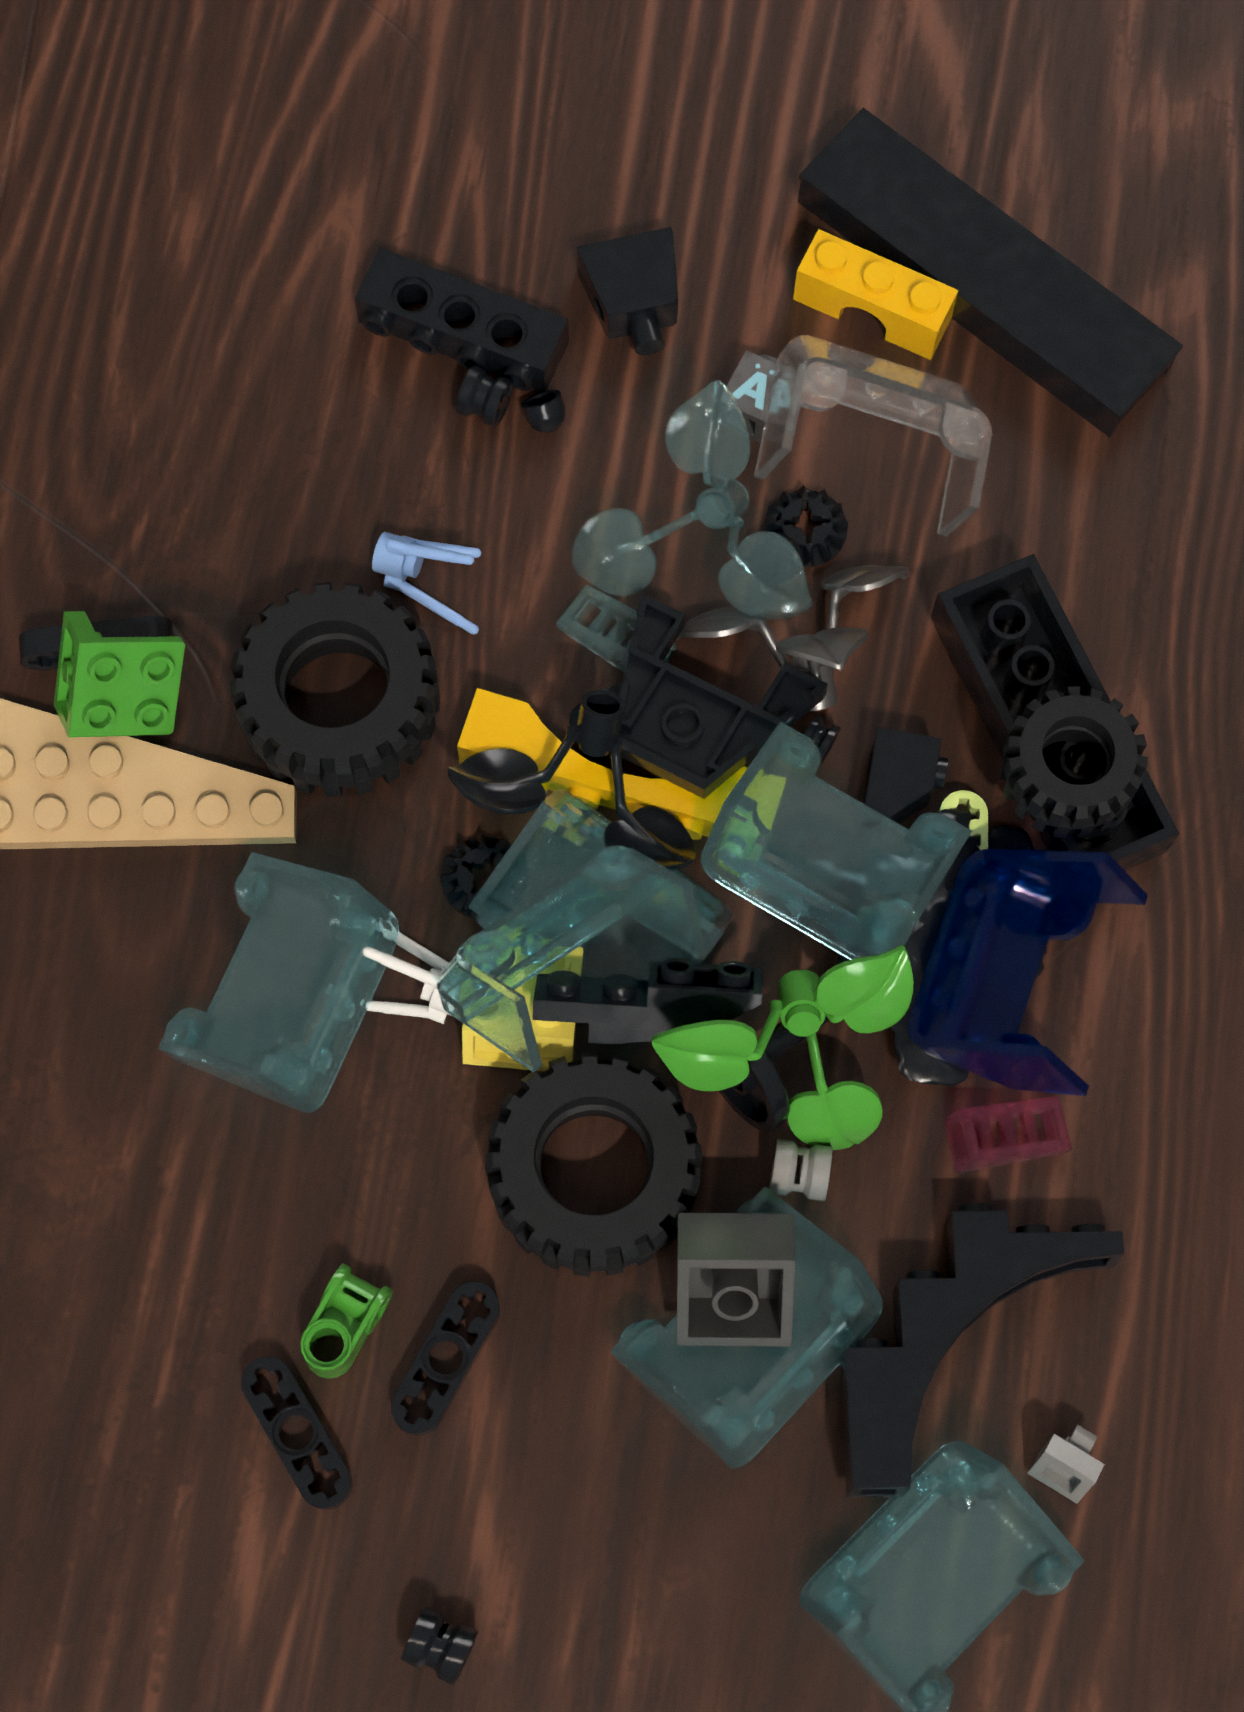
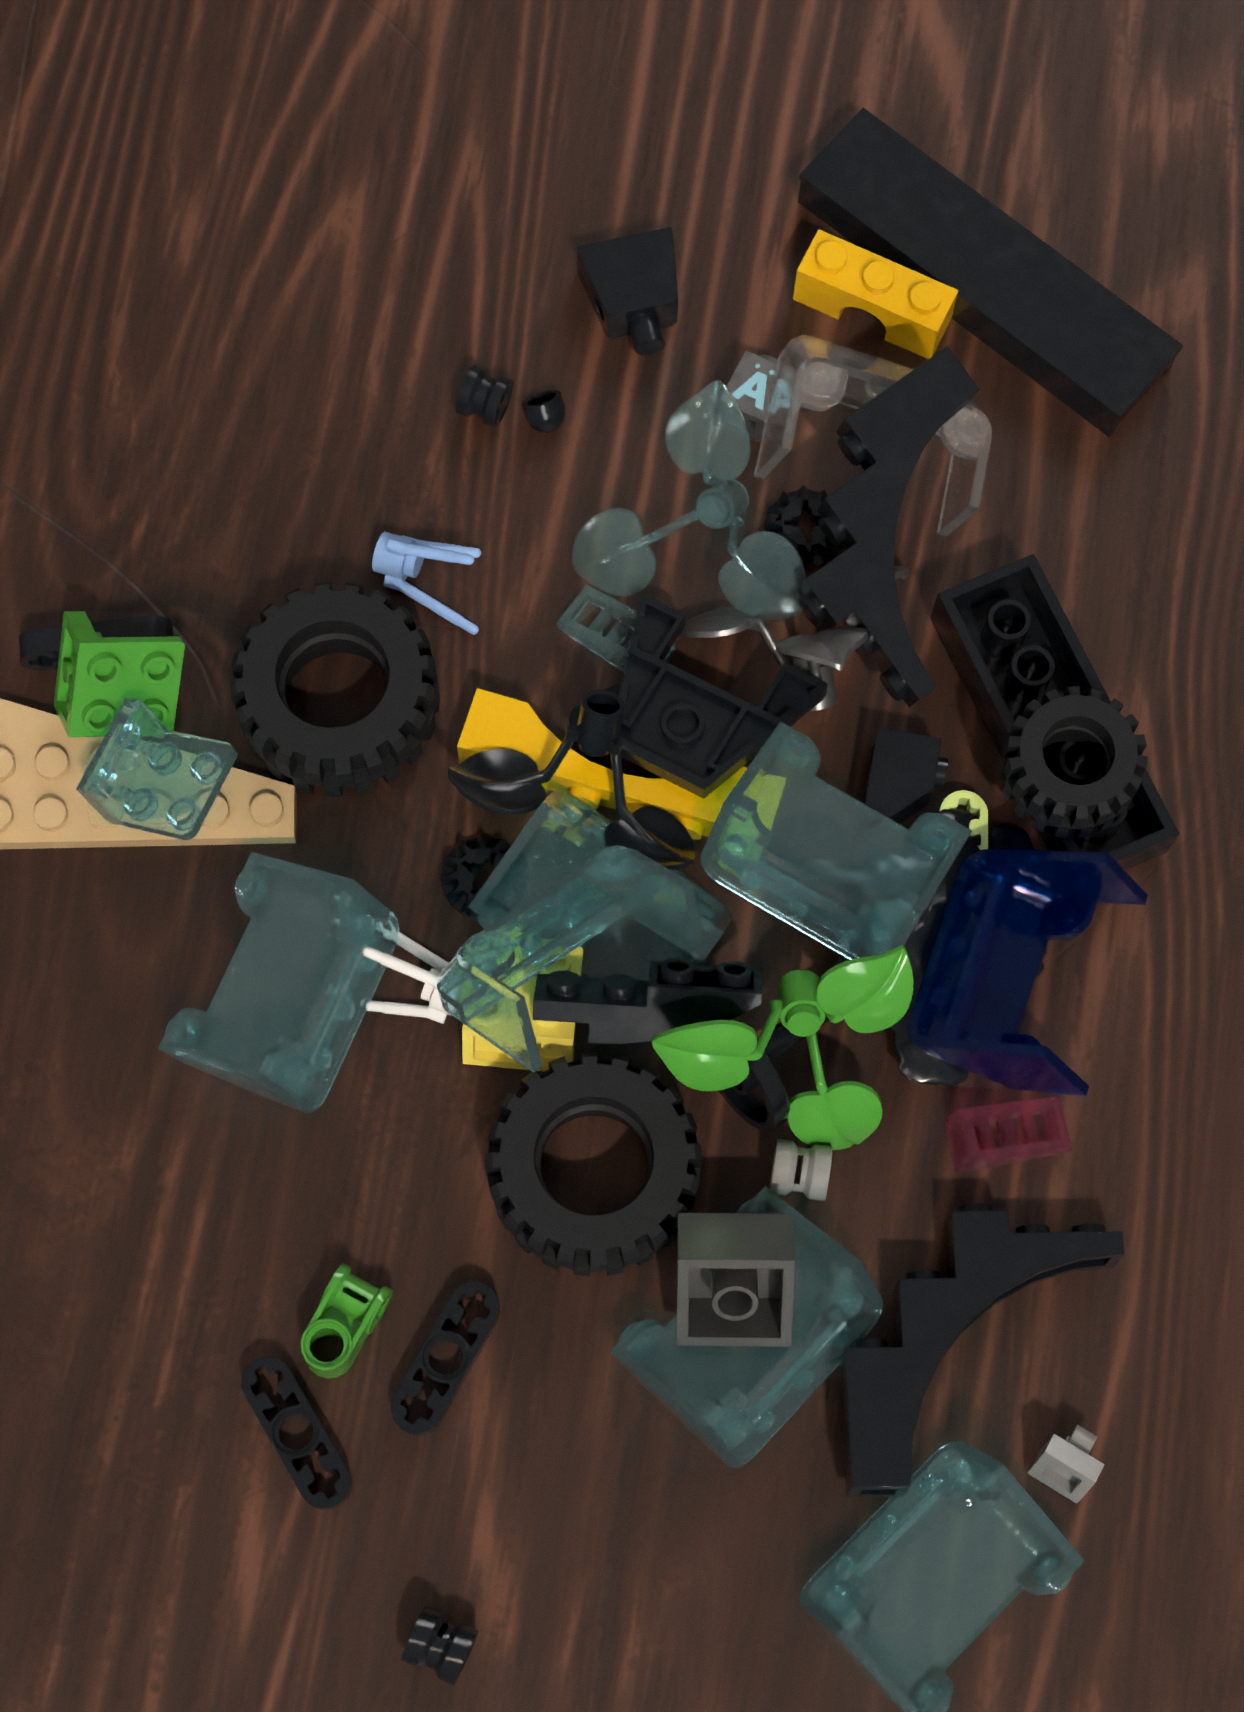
(155, 775): none -> clear light blue bracket
(399, 281): black brick -> none
(822, 736): black bush -> none
(863, 515): none -> black arch

